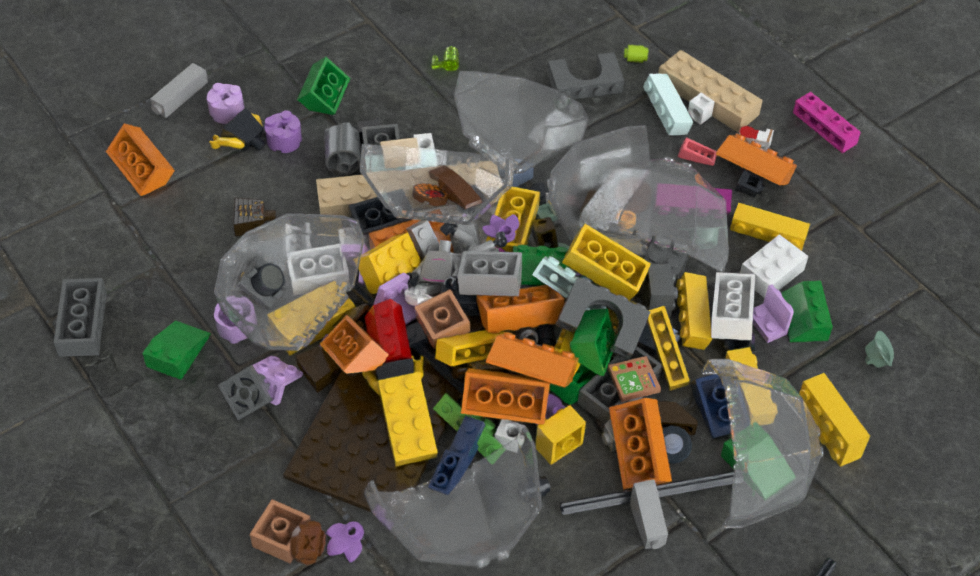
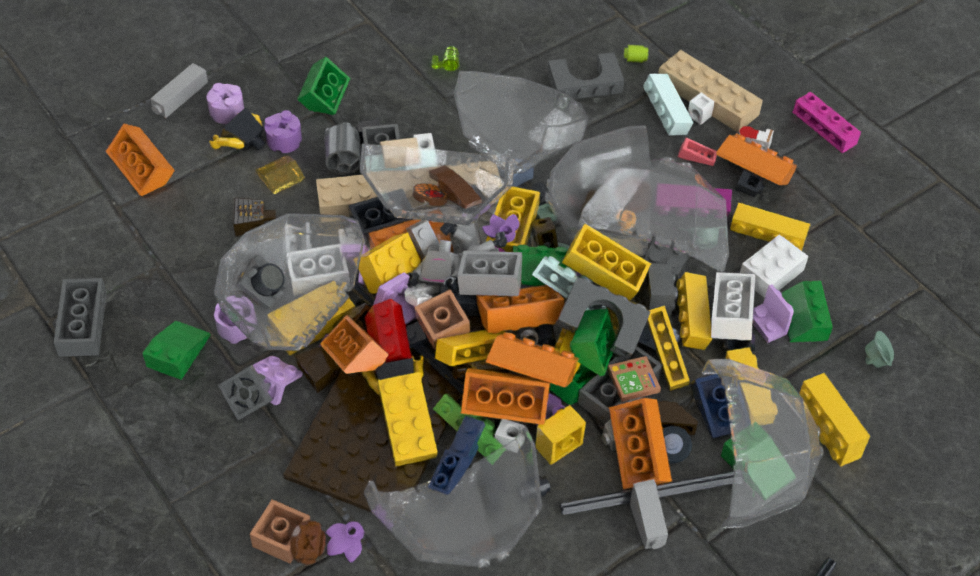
(281, 174): none -> clear yellow slope

